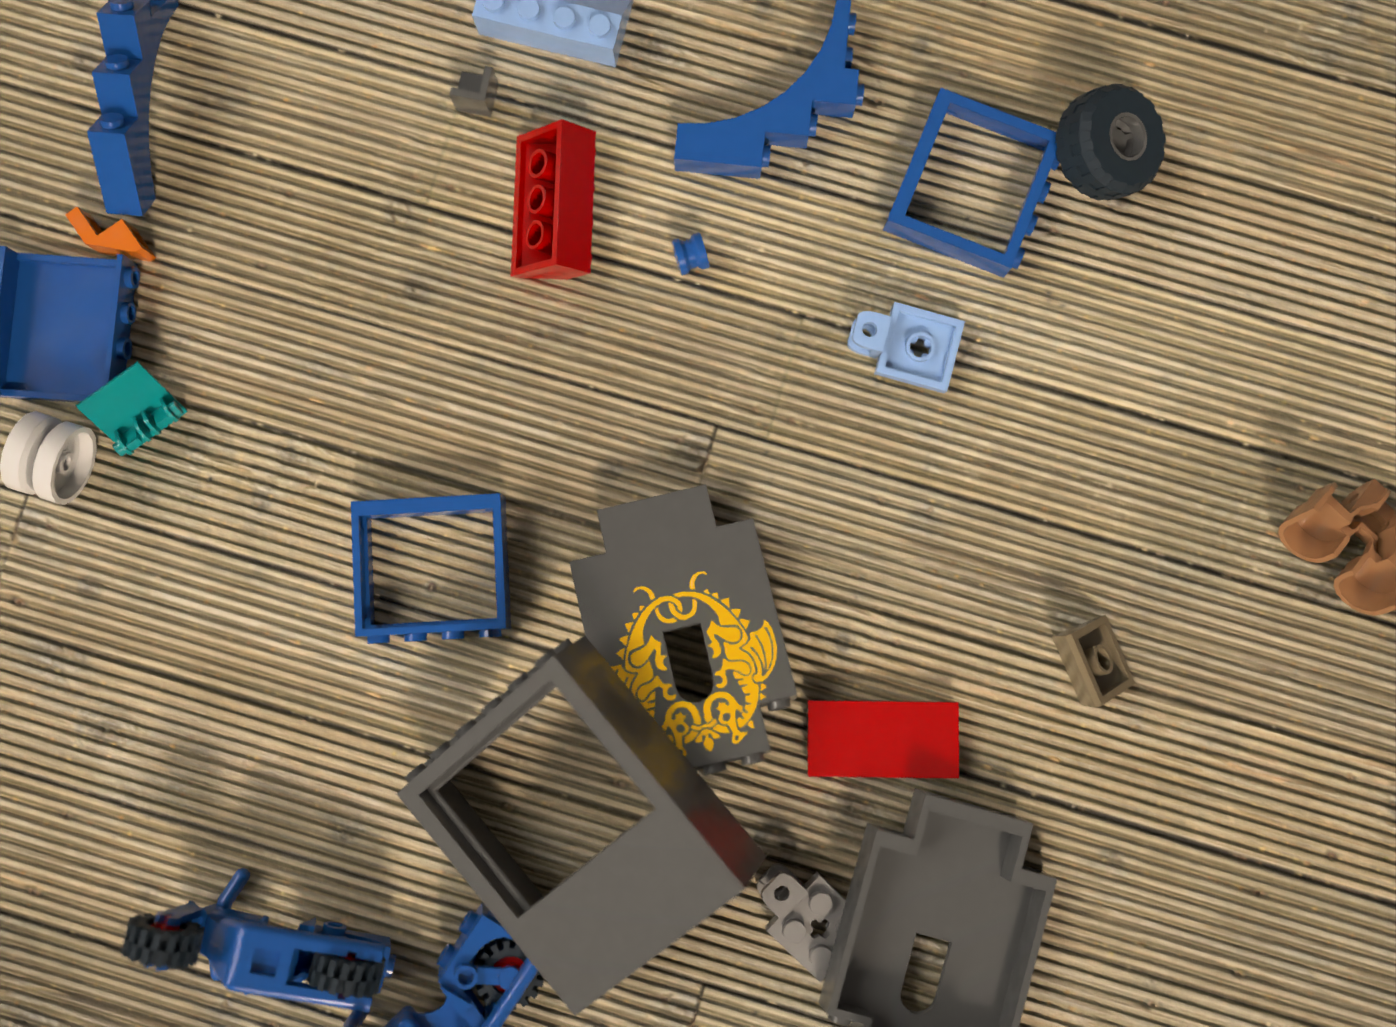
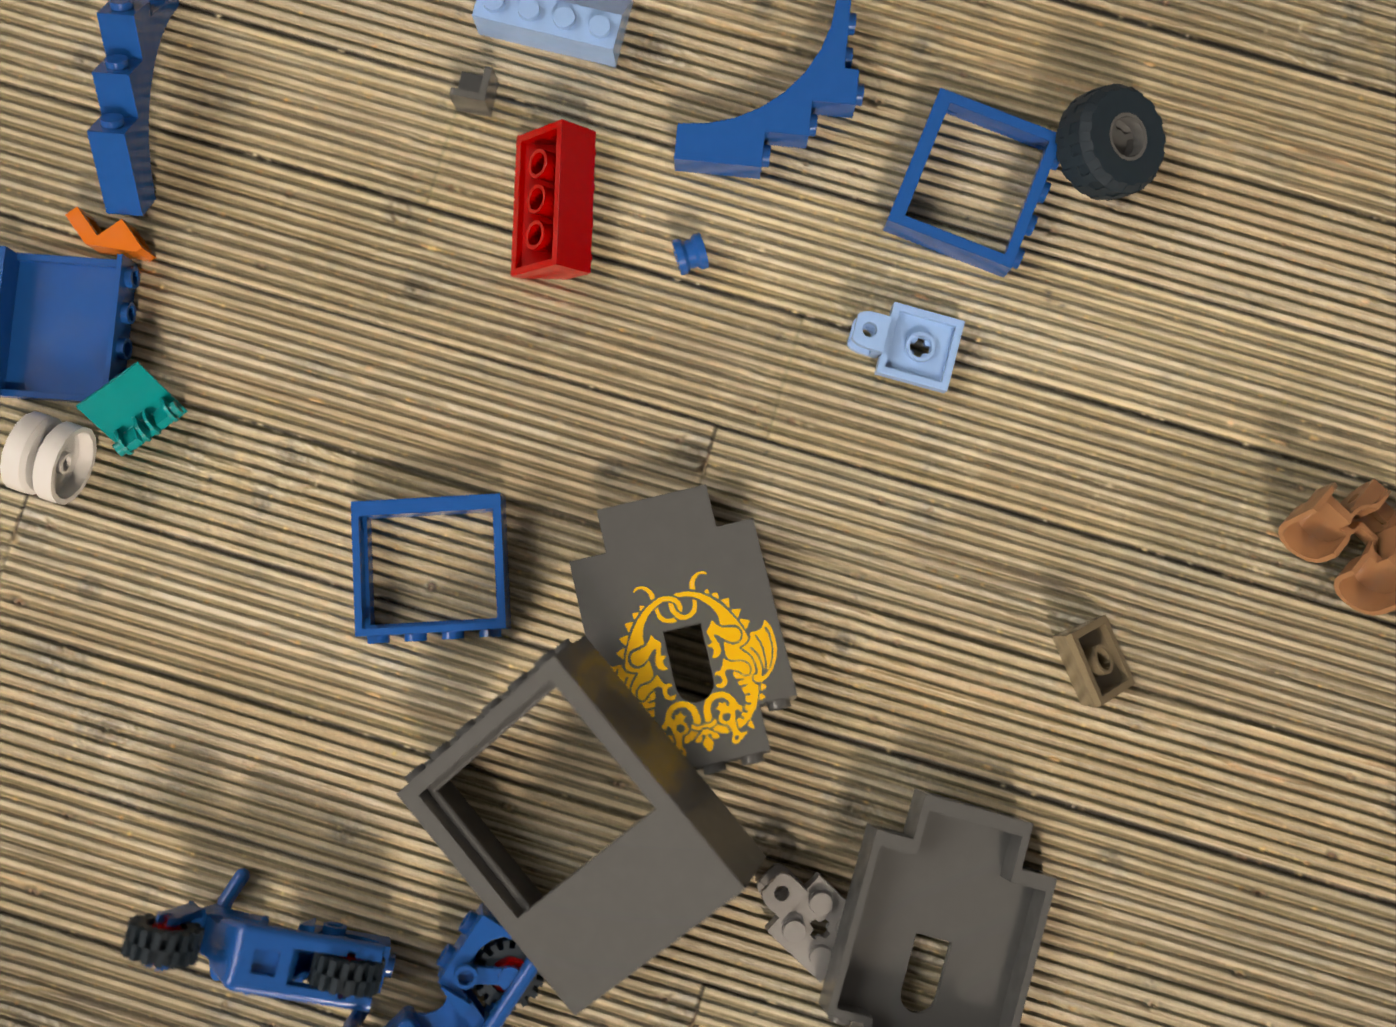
(882, 739): red tile -> none

